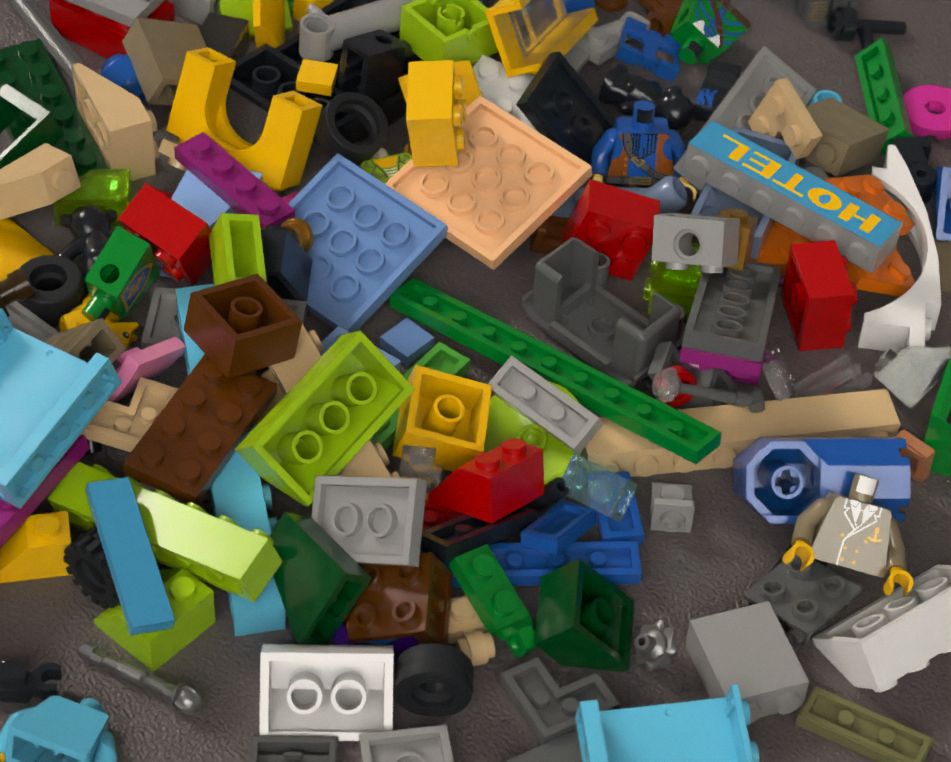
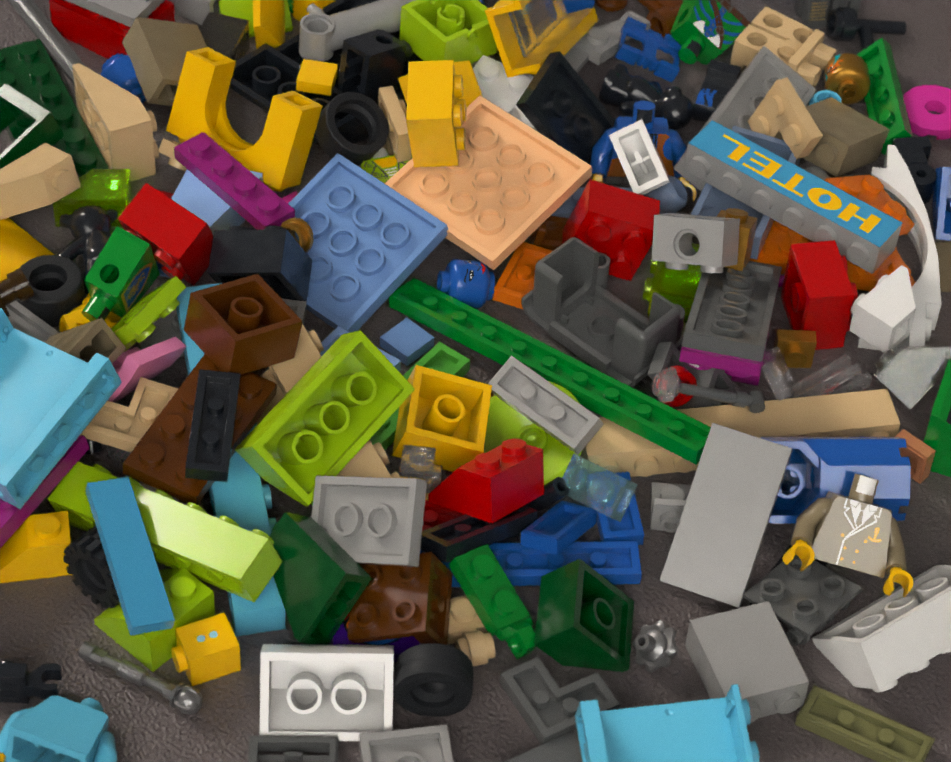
(140, 319): none -> lime plate
(206, 649): none -> yellow brick
(212, 426): none -> black plate
(236, 248): lime brick -> none
(395, 112): none -> tan plate
(467, 282): none -> blue head
(519, 275): none -> orange plate
(639, 158): none -> white slope
(726, 515): none -> light grey tile
(788, 40): none -> tan hips
(796, 347): none -> pearl gold plate
(846, 75): none -> pearl gold head
(885, 312): none -> white slope

